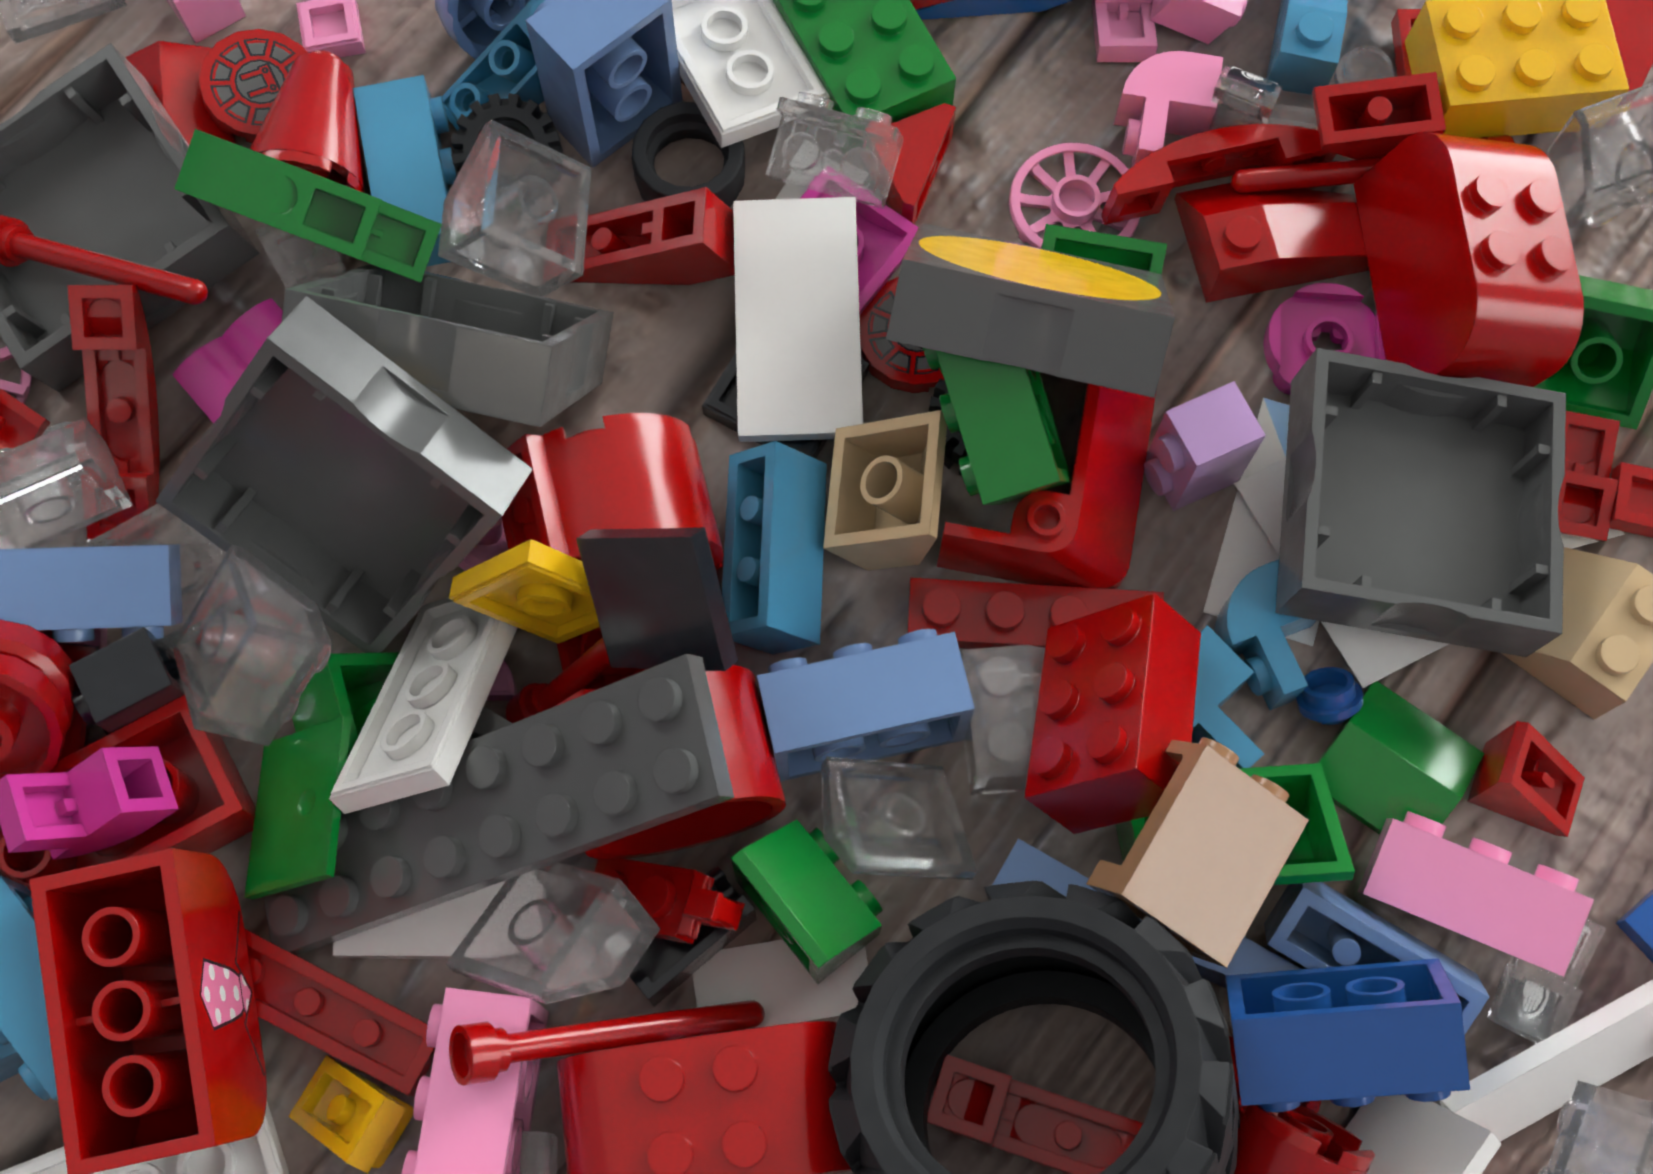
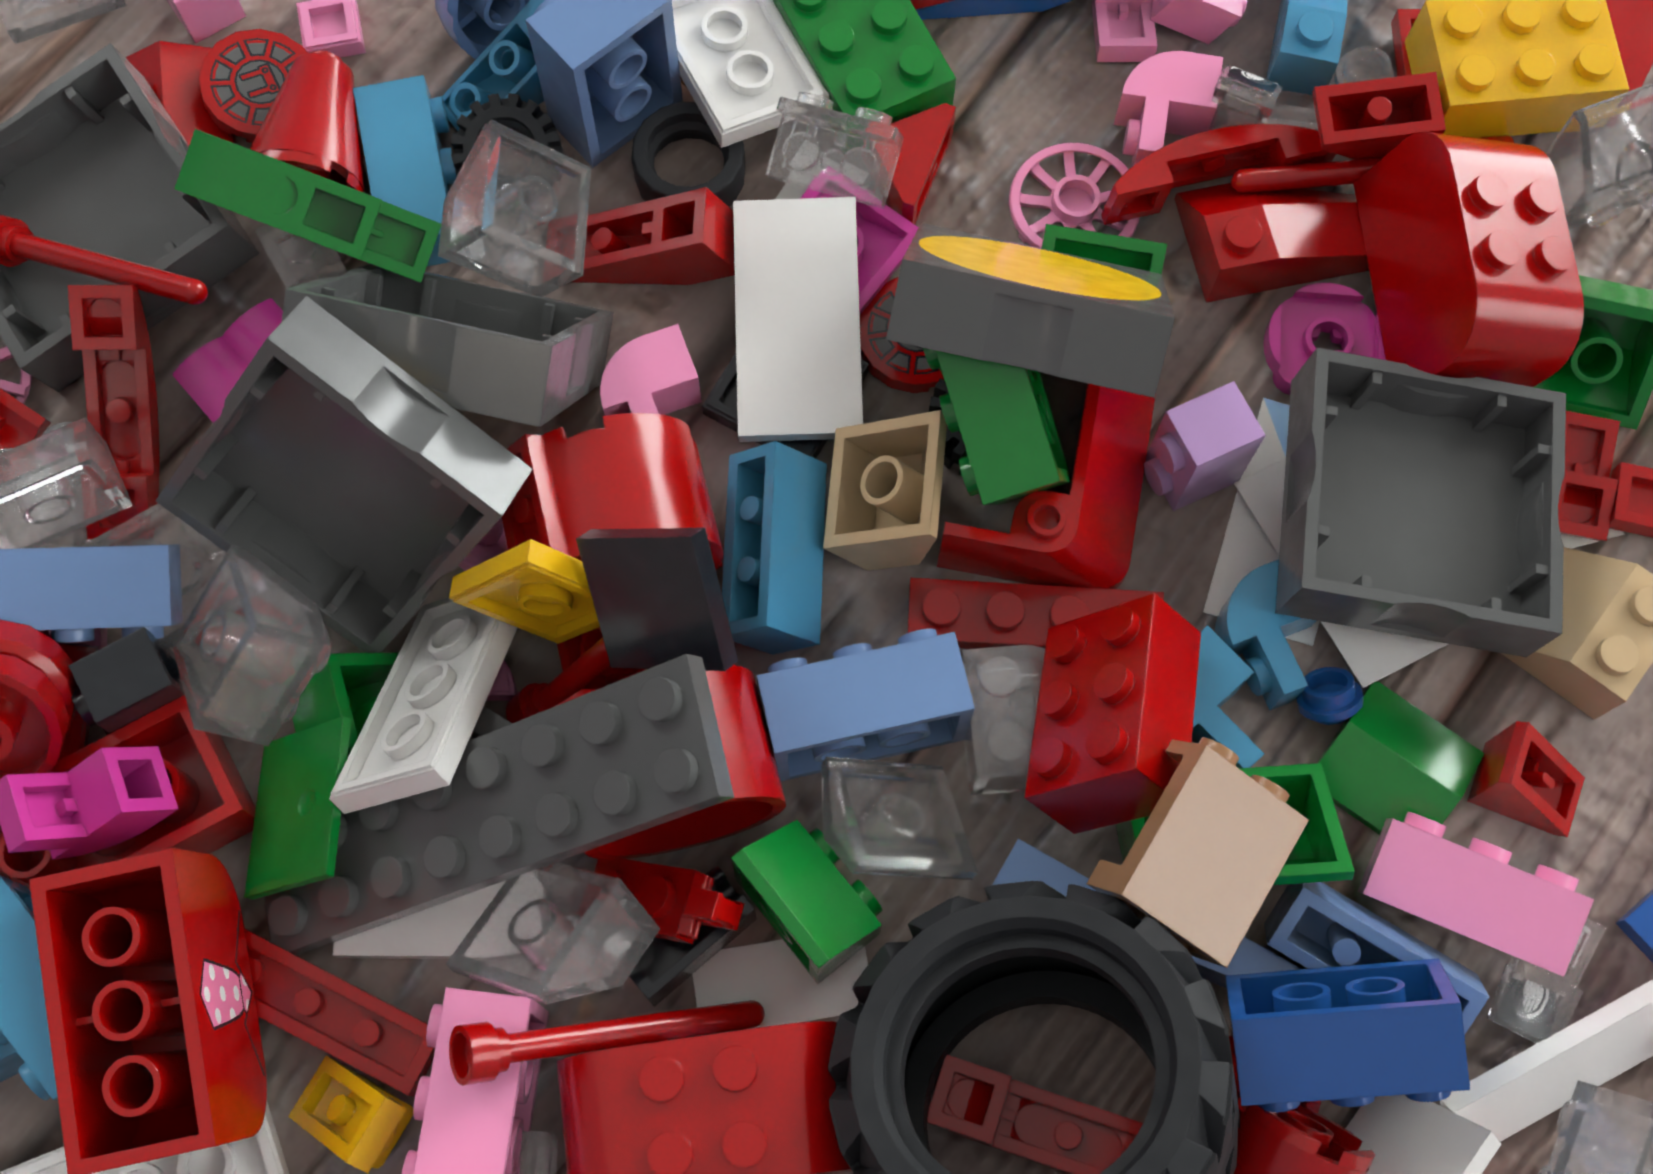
(650, 375): none -> bright pink brick

